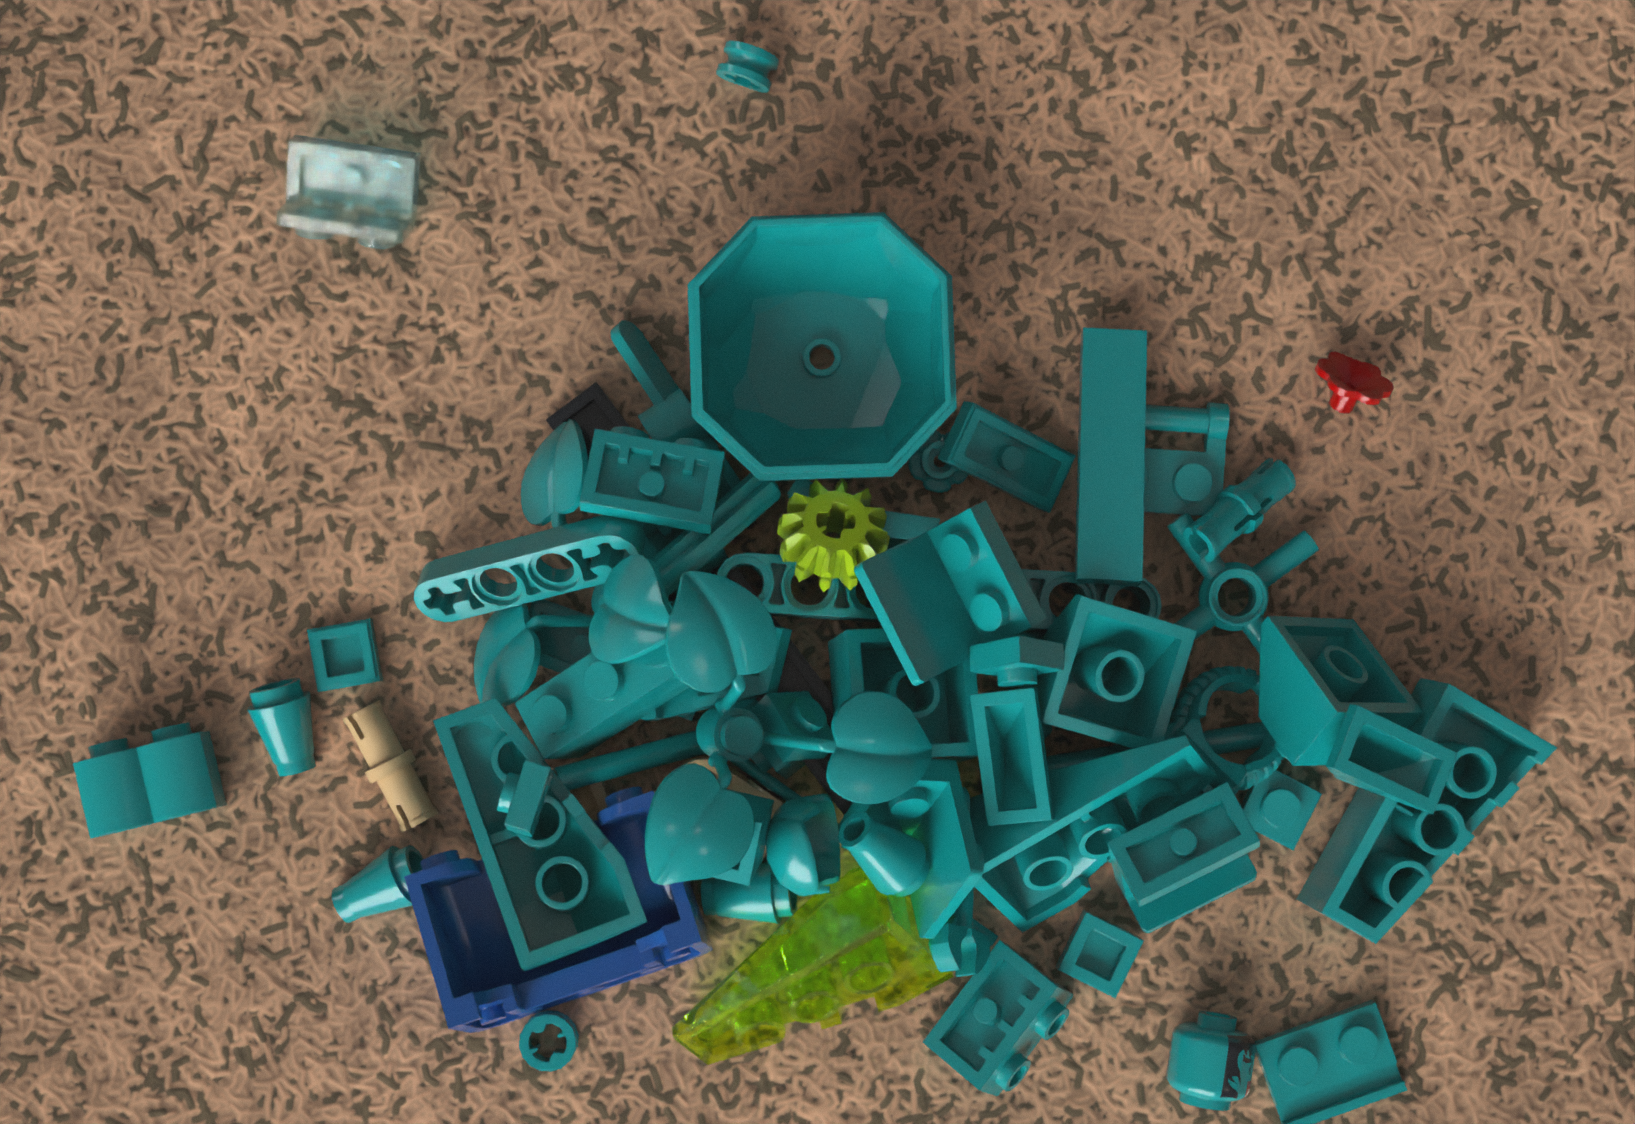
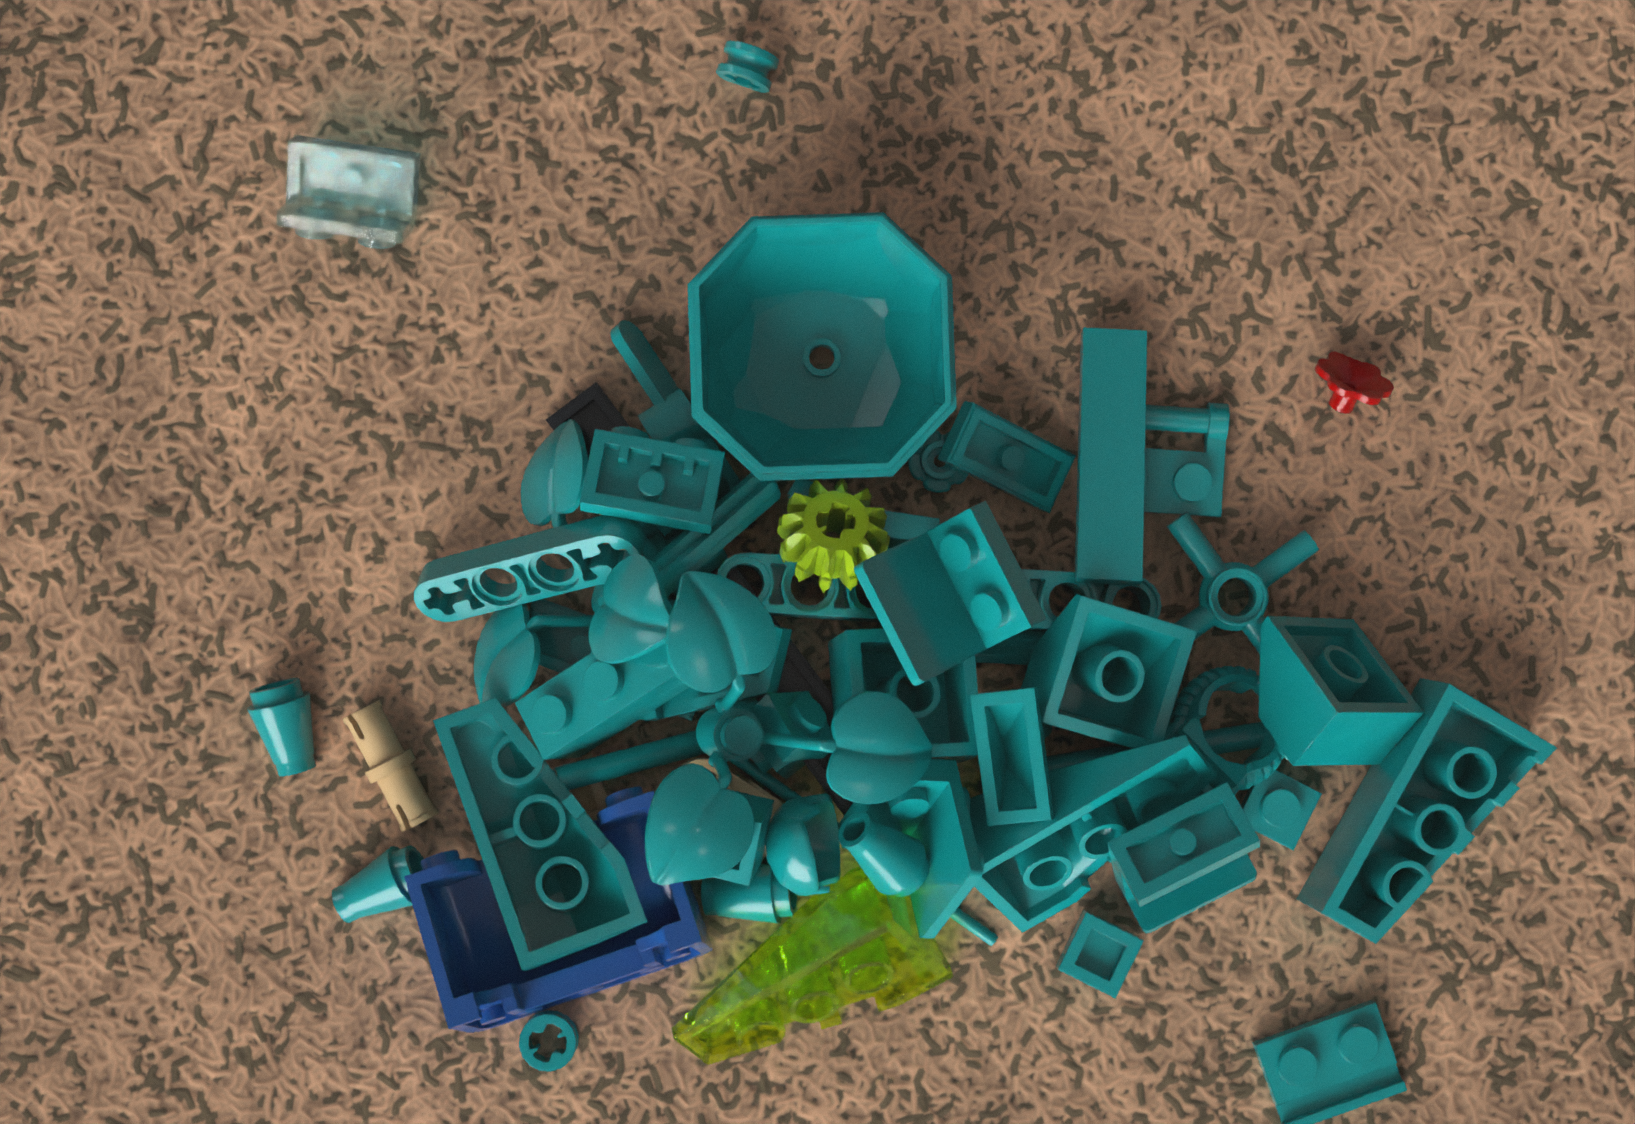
(149, 782): teal brick -> none
(345, 655): teal tile -> none
(524, 797): teal plate -> none
(959, 944): teal bar -> none
(999, 1021): teal bracket -> none
(1016, 660): teal plate -> none
(1211, 1061): teal head -> none
(1239, 509): teal pin -> none
(1390, 760): teal slope -> none

